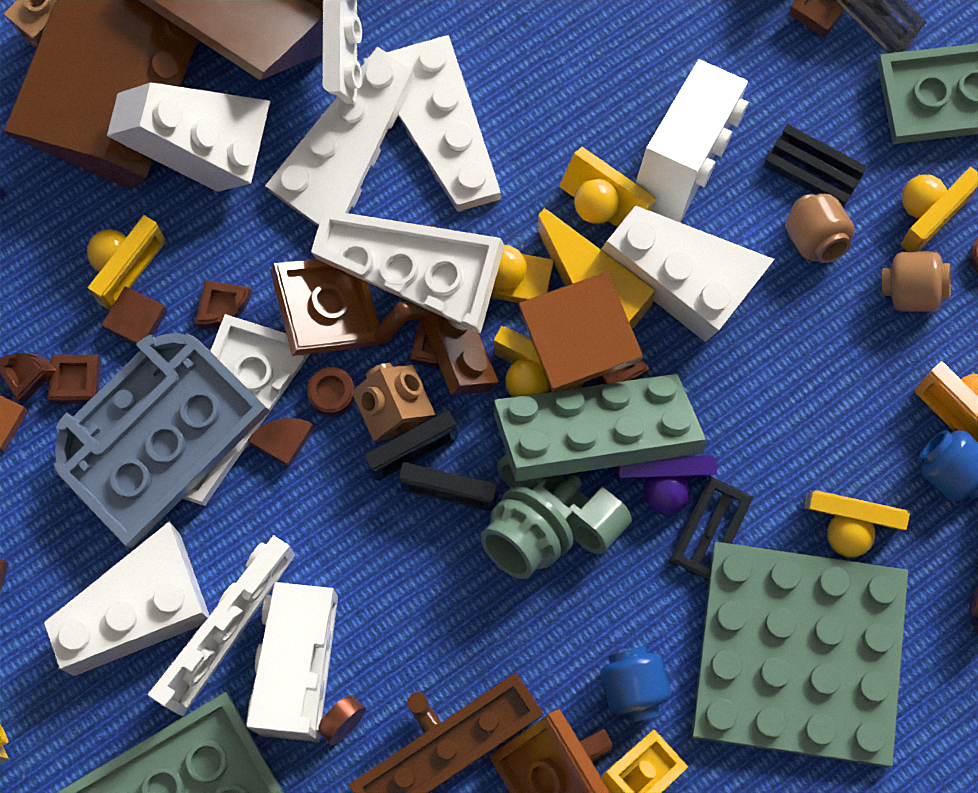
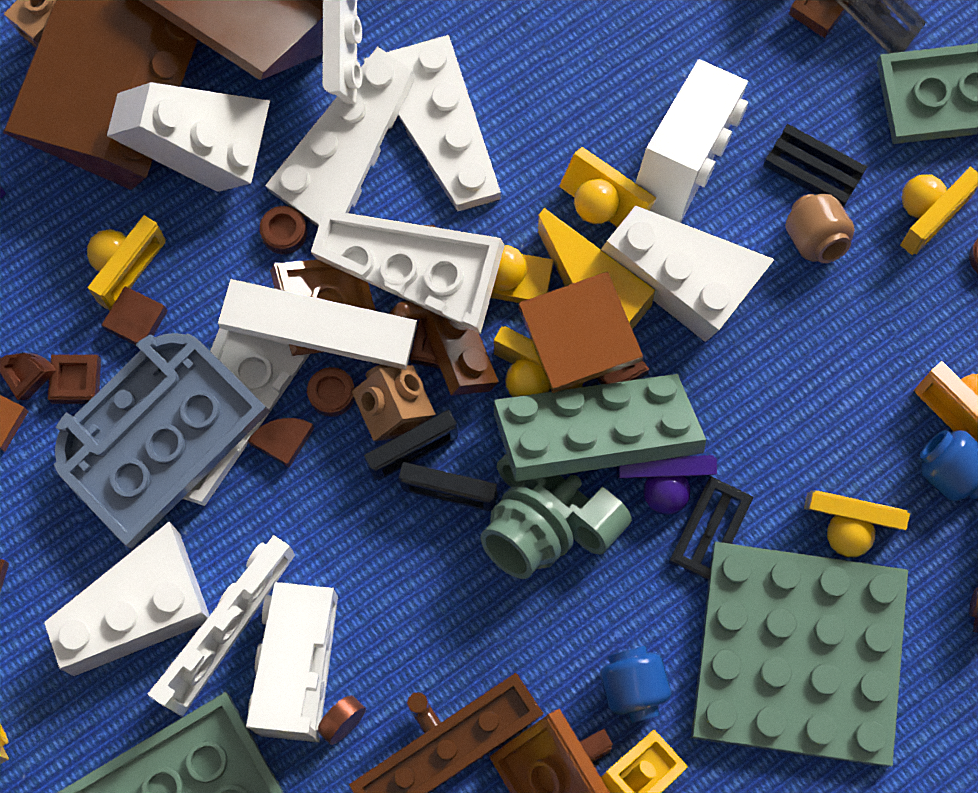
(219, 300): copper tile -> none
(283, 230): none -> copper tile
(317, 324): none -> white tile
(917, 281): medium nougat head -> none

